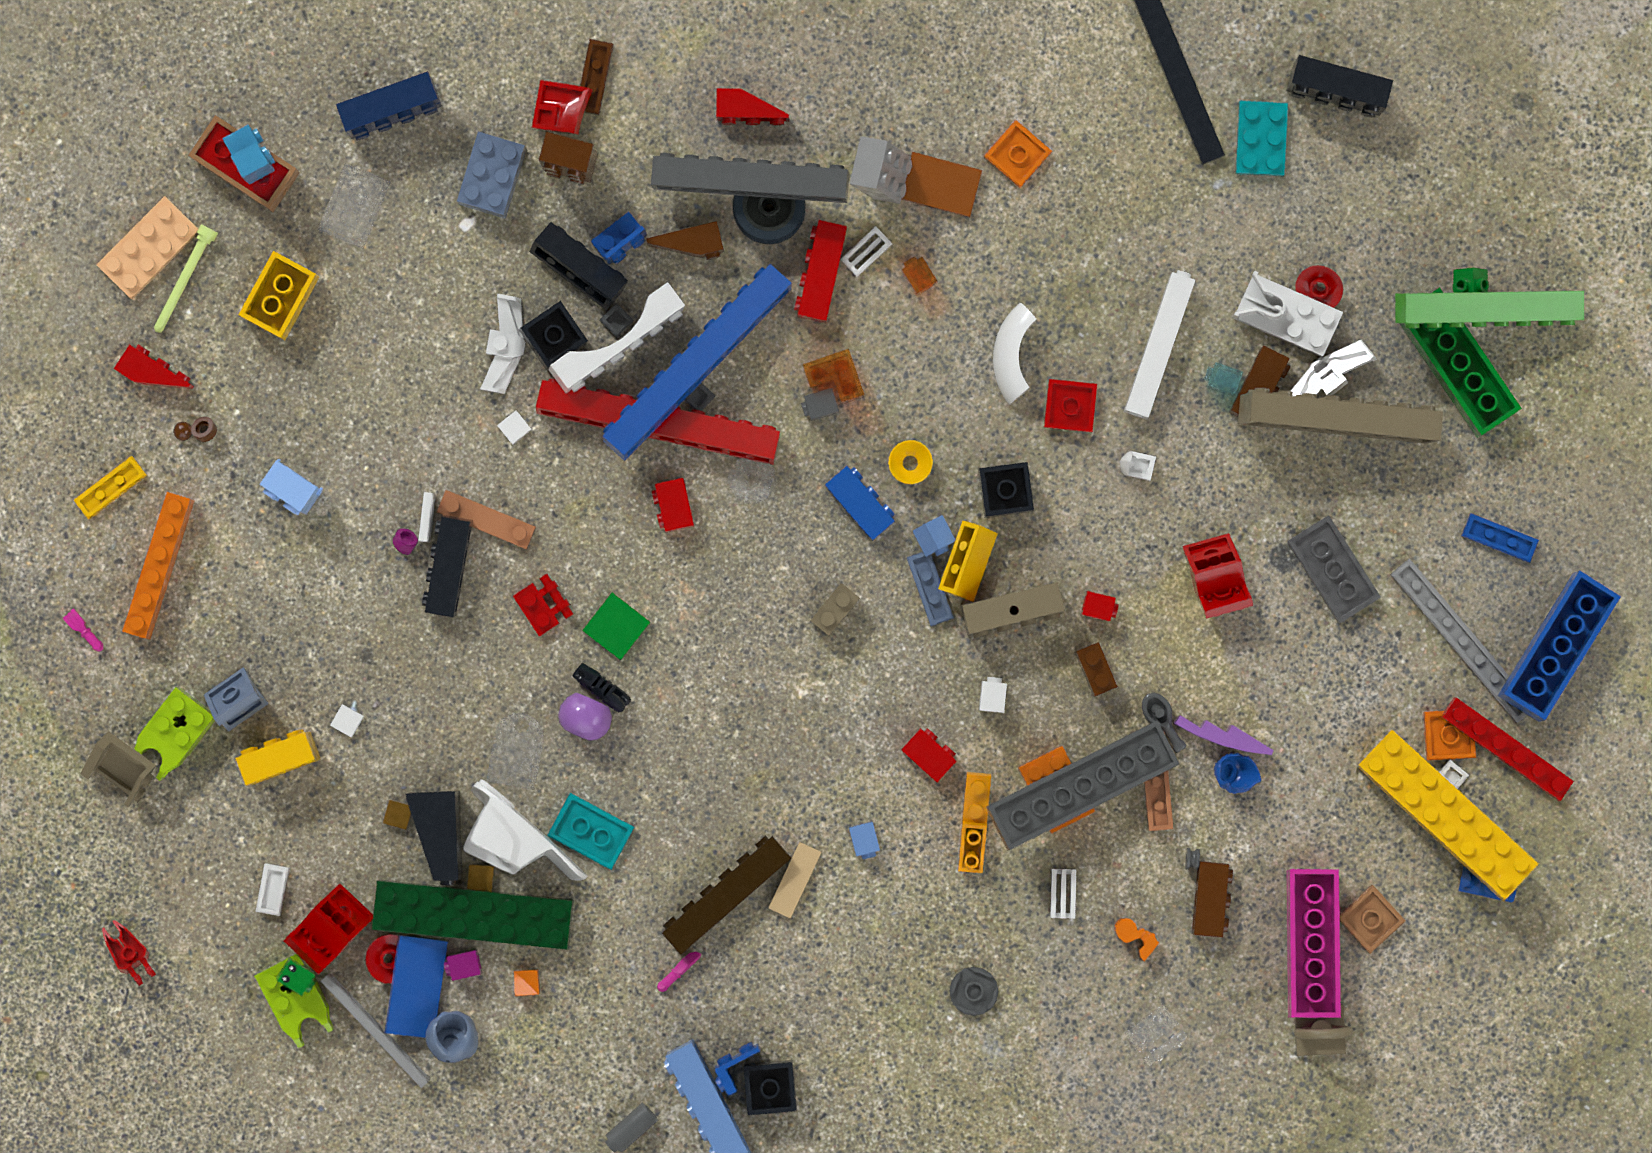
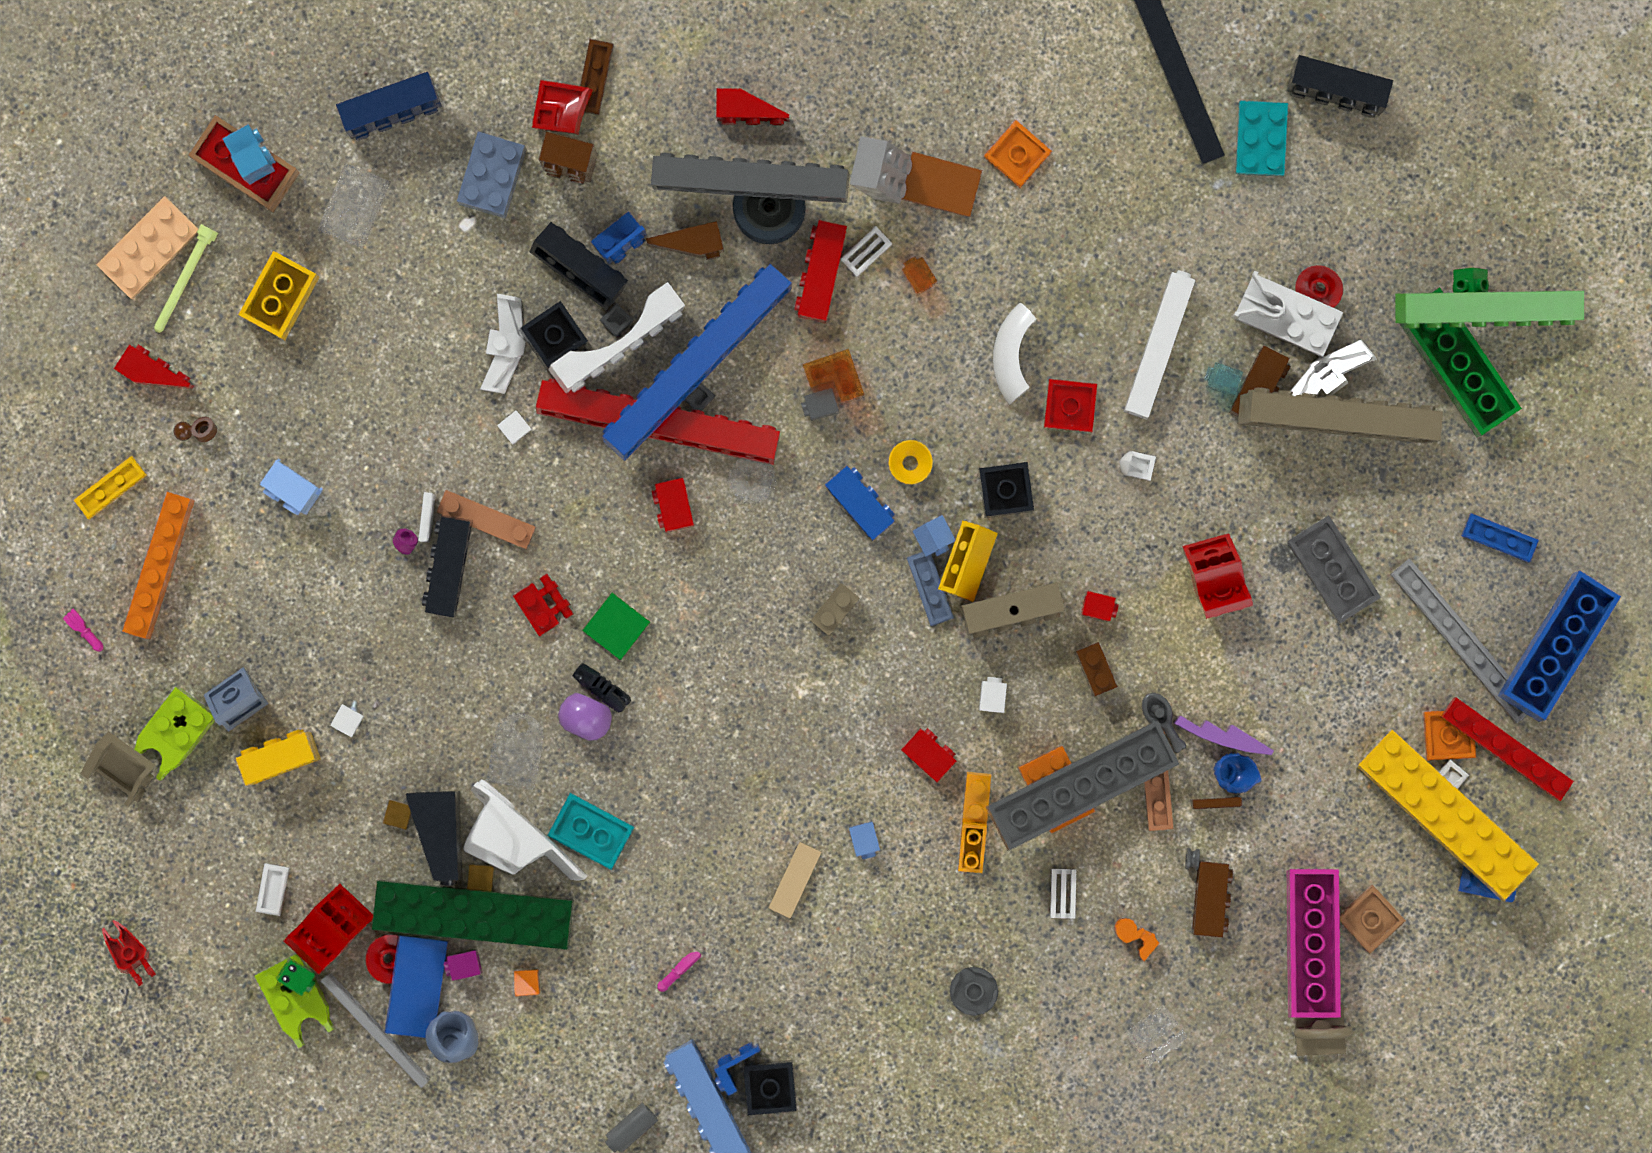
(726, 895): dark brown brick -> none
(1210, 803): none -> reddish brown tile

